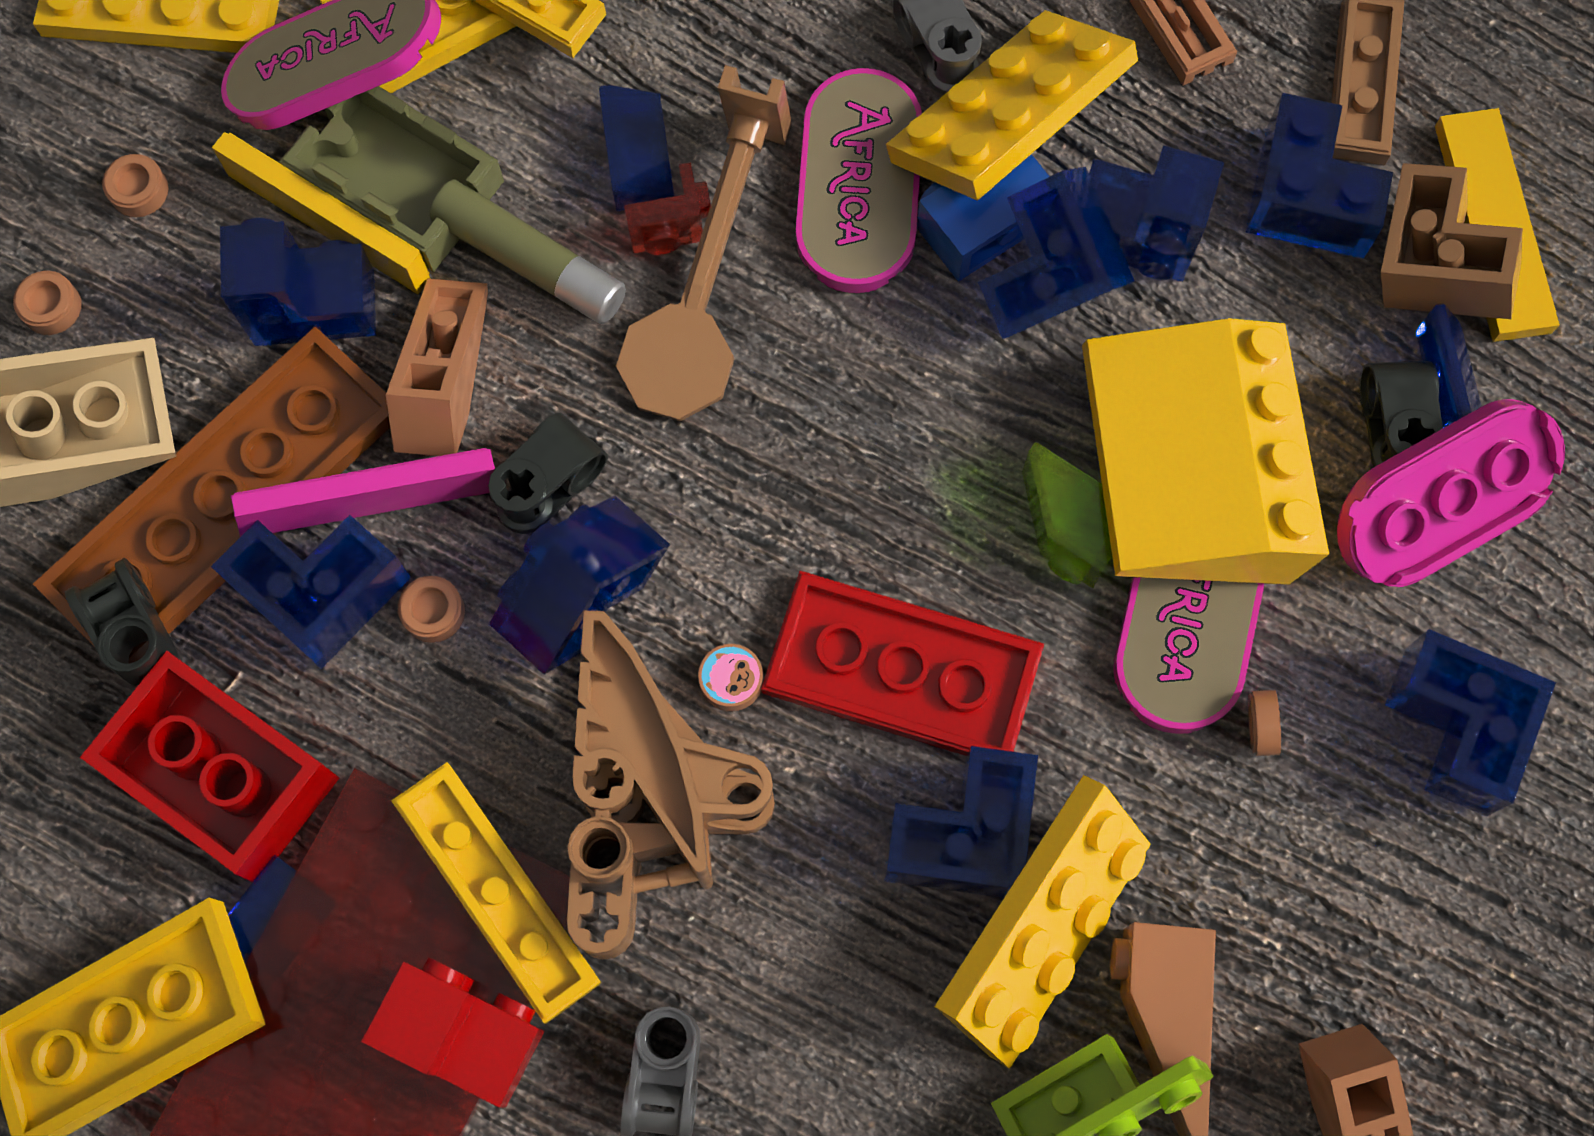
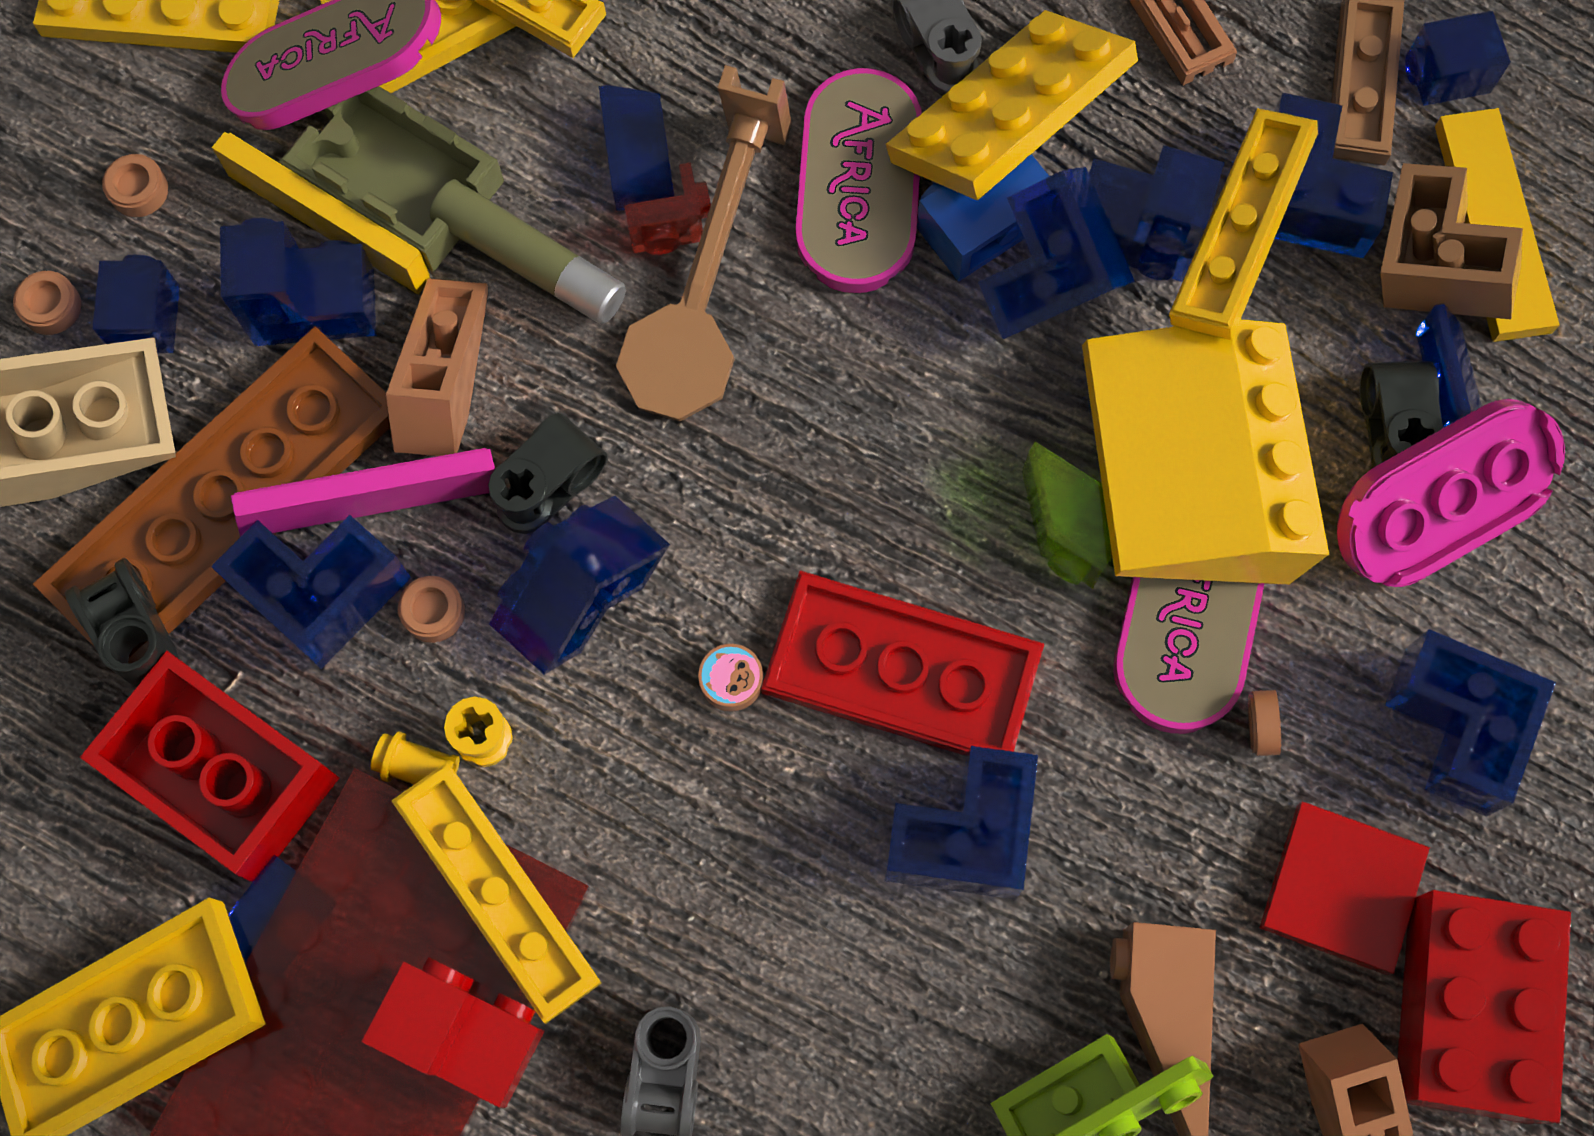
(136, 302): none -> clear blue brick
(407, 760): none -> yellow pin
(459, 731): none -> yellow bush
(641, 741): medium nougat piece -> none
(1045, 923): yellow plate -> none
(1243, 224): none -> yellow tile
(1345, 888): none -> red tile
(1457, 58): none -> clear blue brick
(1484, 1007): none -> red brick

